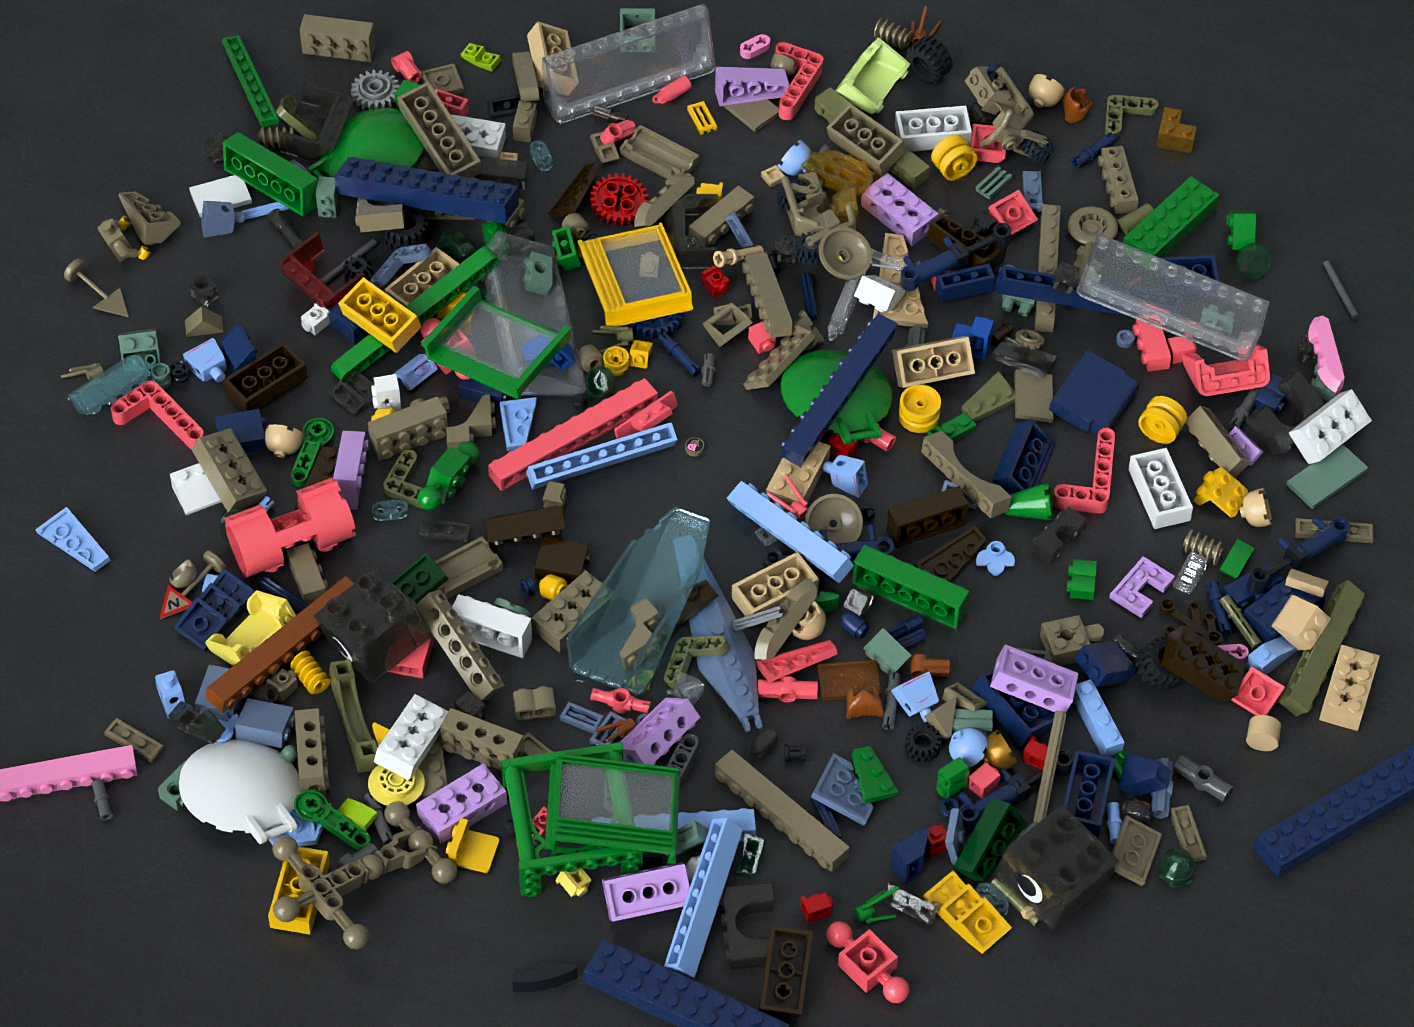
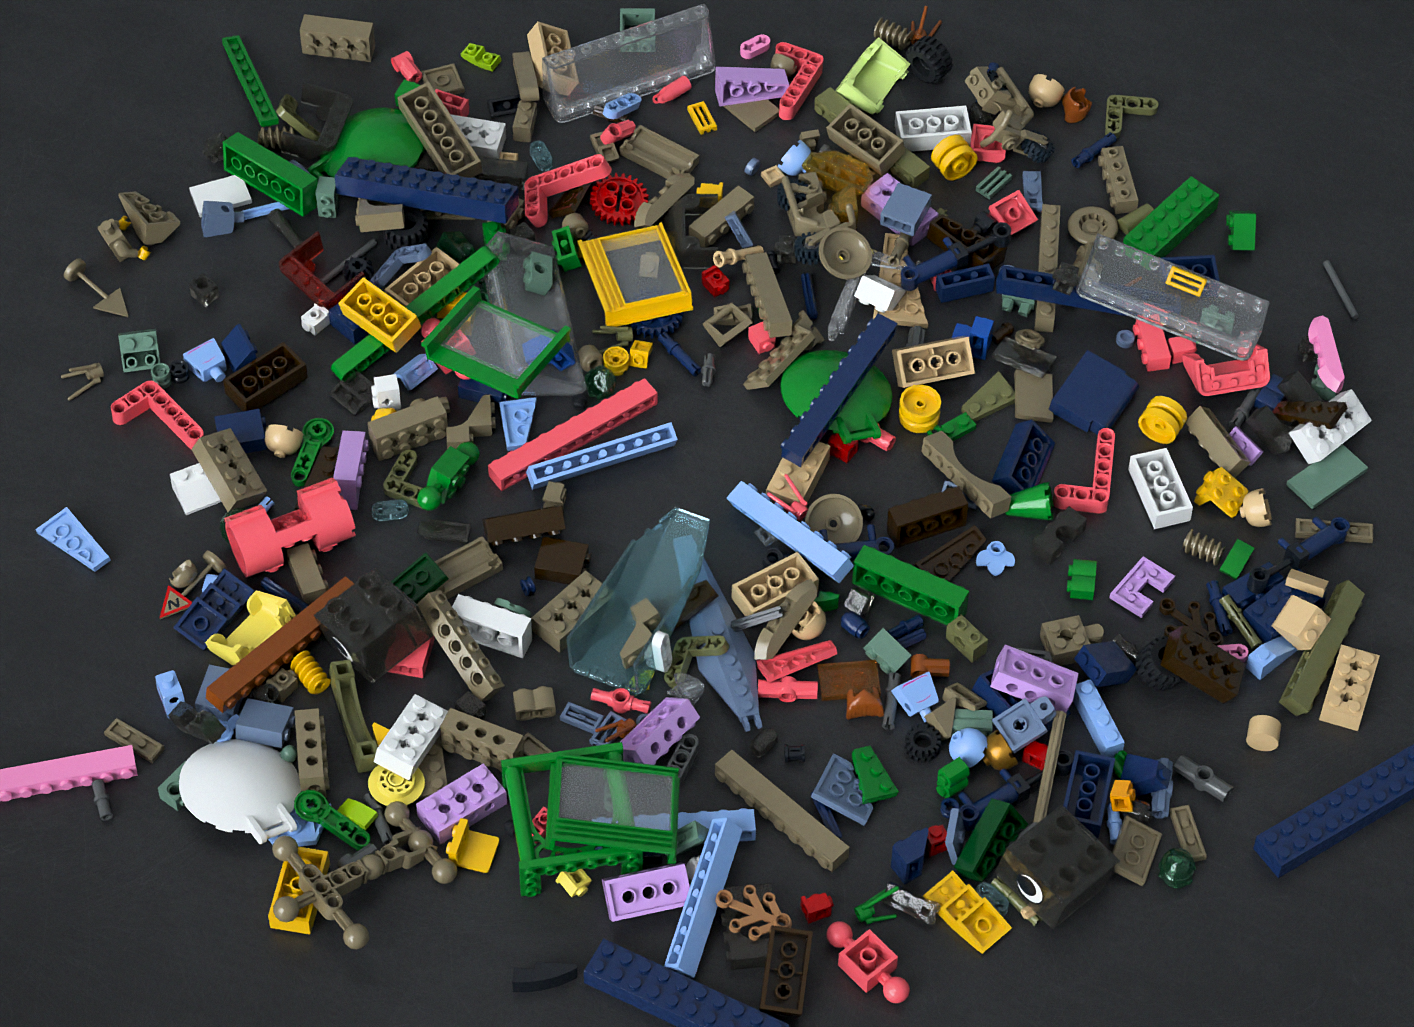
(109, 384): clear light blue piece -> none
(203, 323): dark tan slope -> none
(374, 90): light grey gear -> none
(551, 586): yellow head -> none
(559, 180): none -> coral beam
(622, 106): none -> light blue beam
(648, 417): coral bracket -> none
(662, 651): none -> white beam
(694, 447): tile -> none
(751, 855): slope -> none
(752, 166): none -> sand blue tile
(755, 913): none -> medium nougat plant
(810, 138): none -> dark tan tile
(847, 474): light blue torso -> none
(901, 244): none -> dark tan pin
(905, 209): none -> sand blue brick
(966, 638): none -> olive brick
(984, 780): coral brick -> none
(1032, 715): none -> sand blue plate
(1122, 796): none -> light orange brick
(1173, 134): pearl gold brick -> none
(1188, 274): none -> yellow tile
(1195, 562): clear slope -> none
(1253, 261): clear green tile -> none
(1258, 693): coral slope -> none
(1314, 412): none -> dark brown wing

